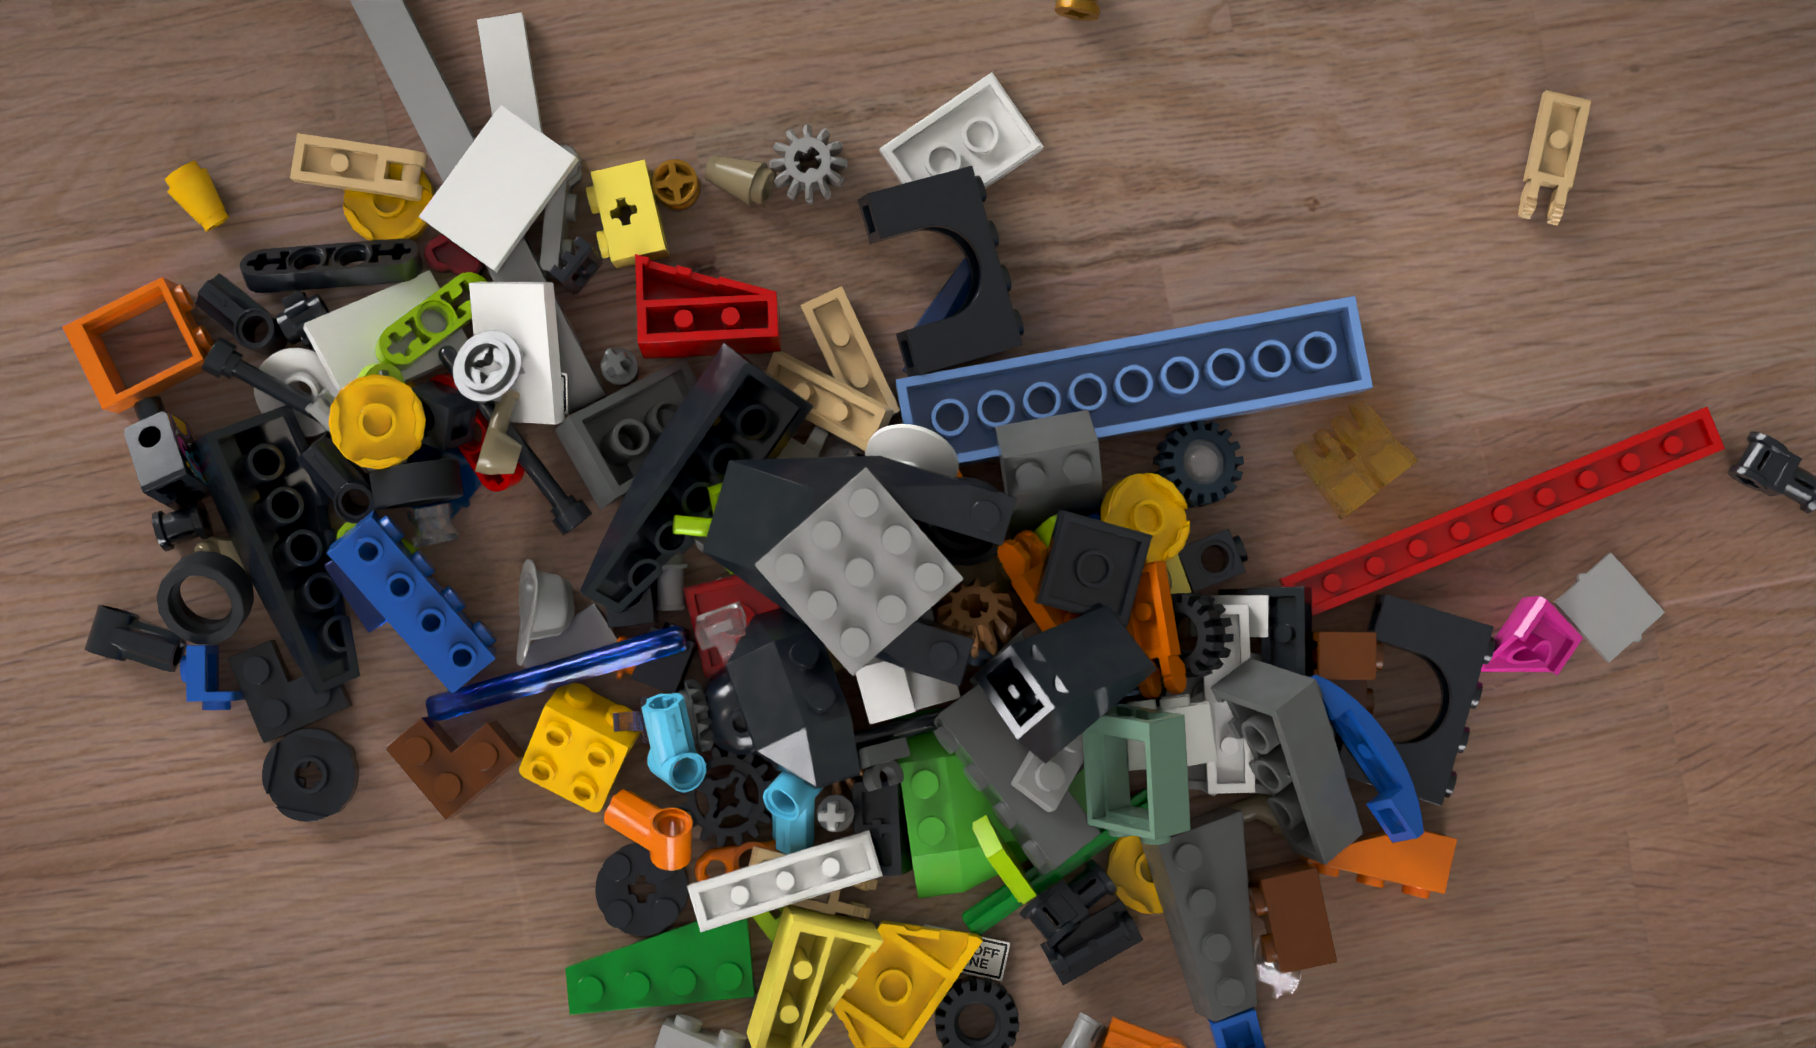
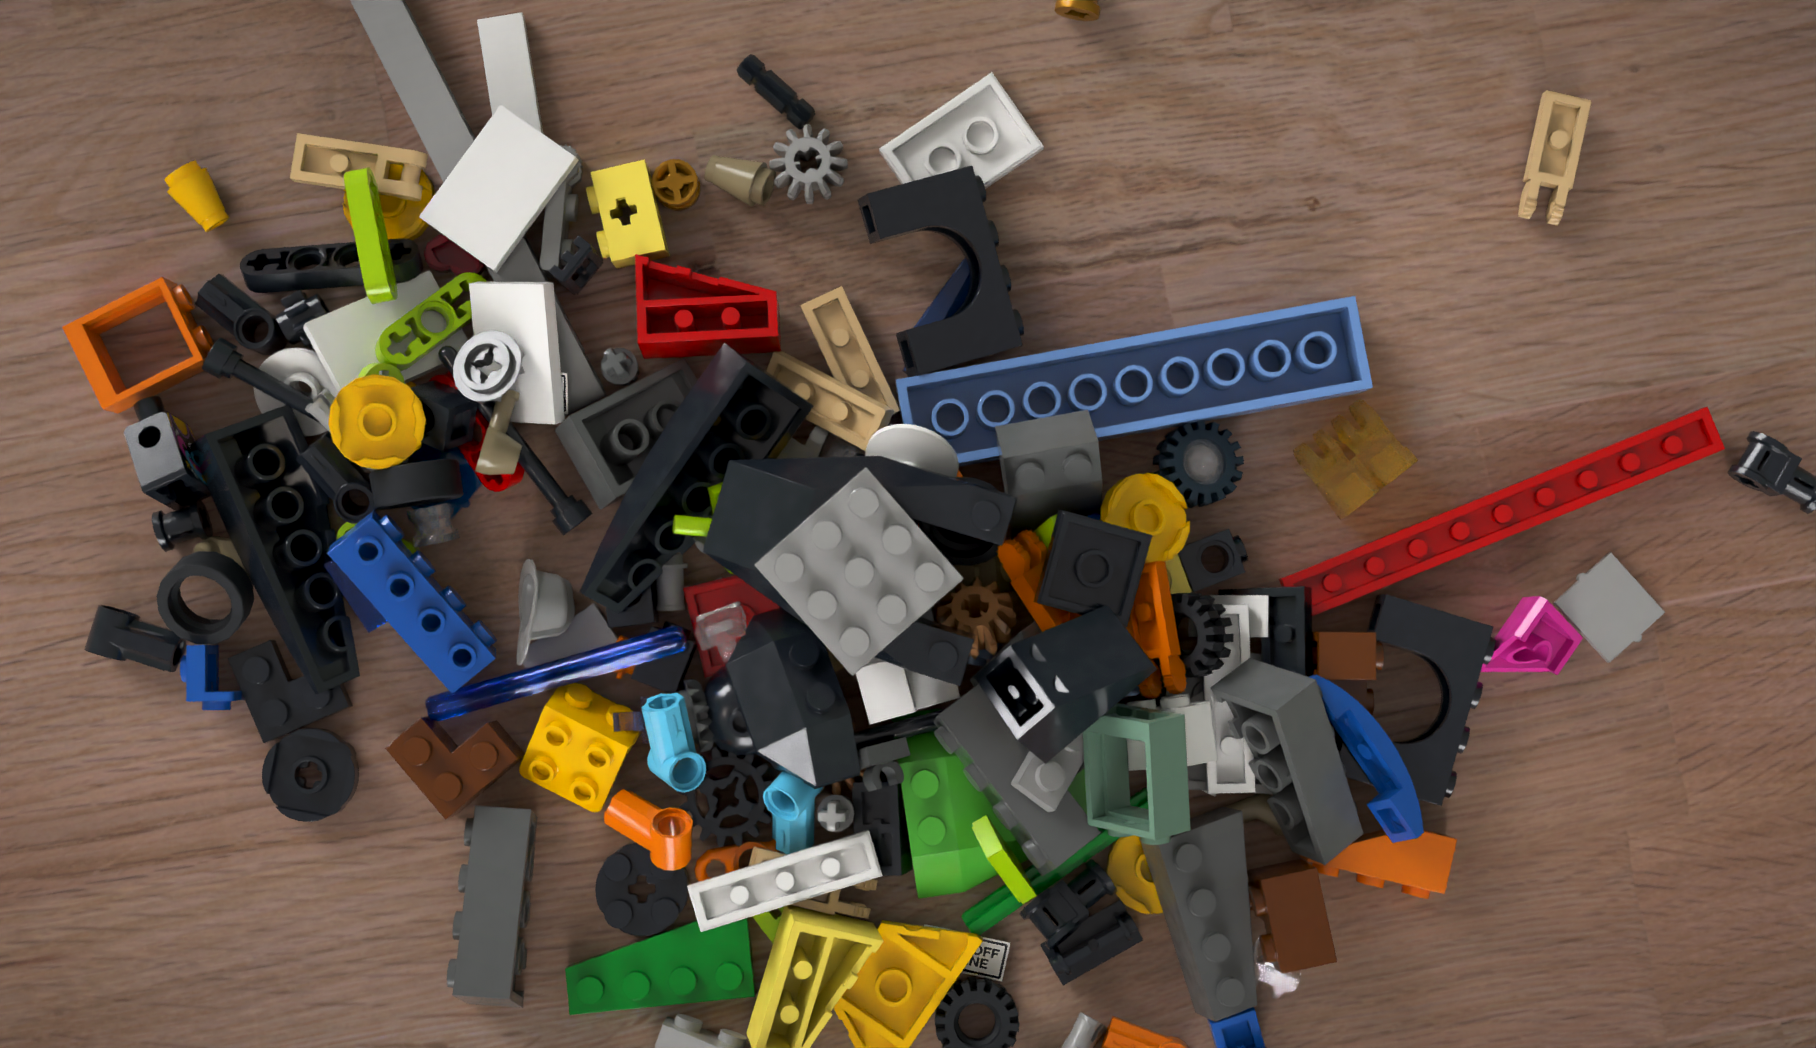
(370, 235): none -> lime beam
(493, 906): none -> dark grey wedge
(775, 91): none -> black axle

